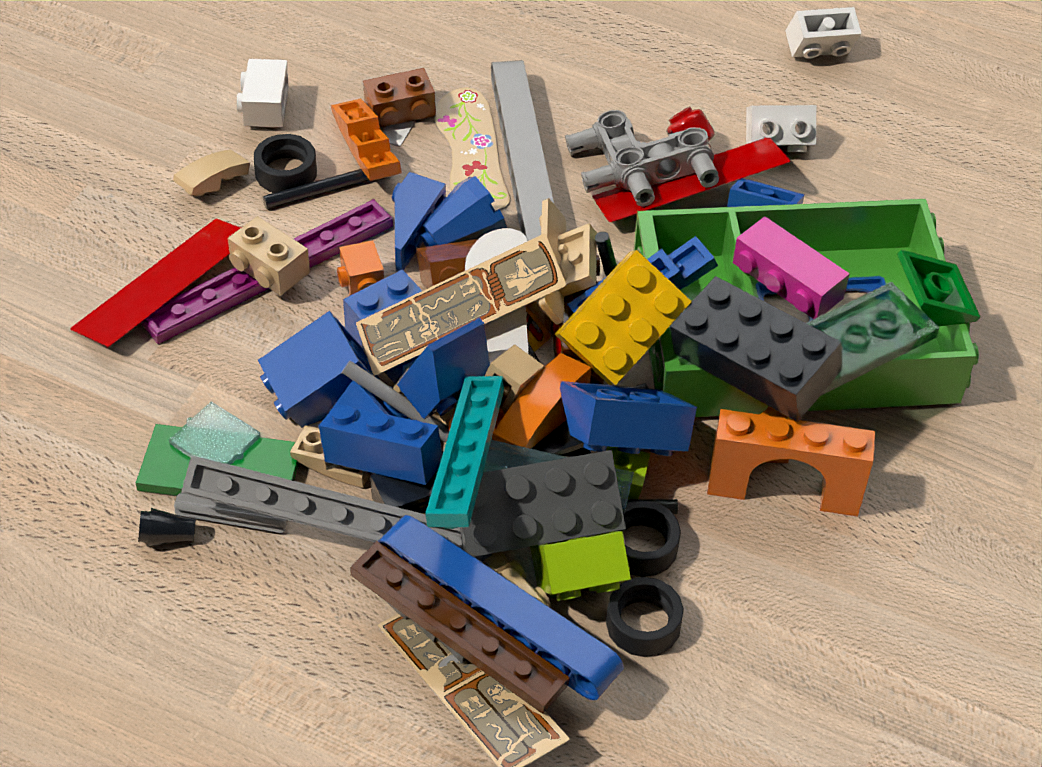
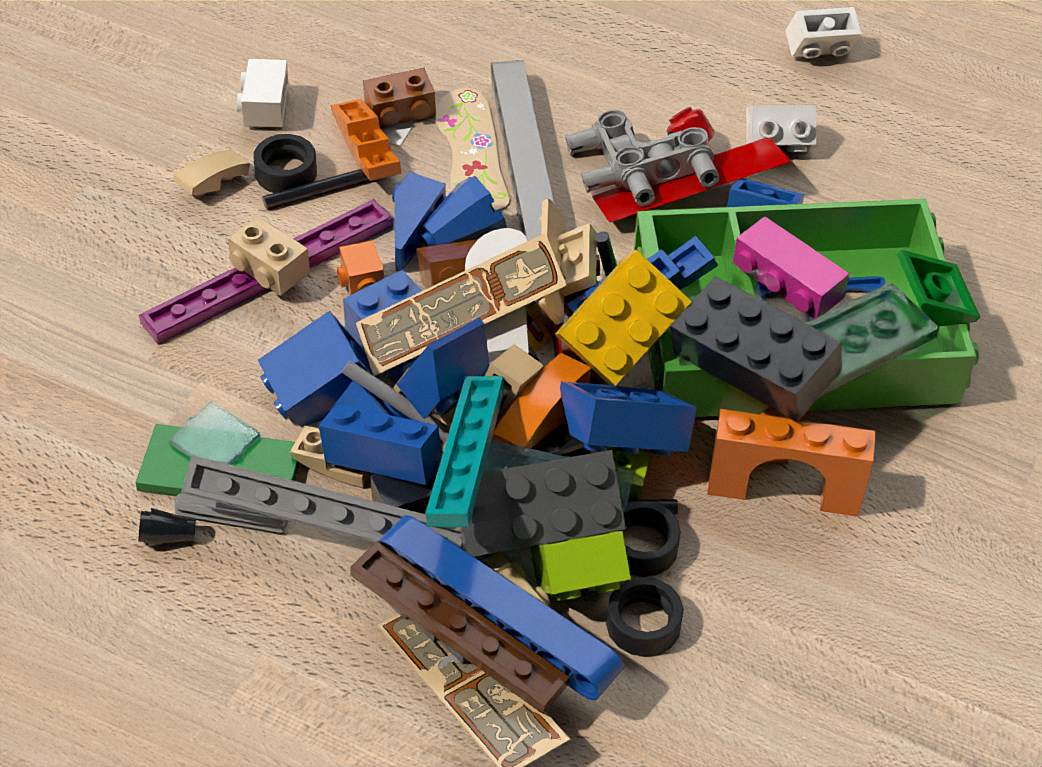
(157, 284): red sticker -> none

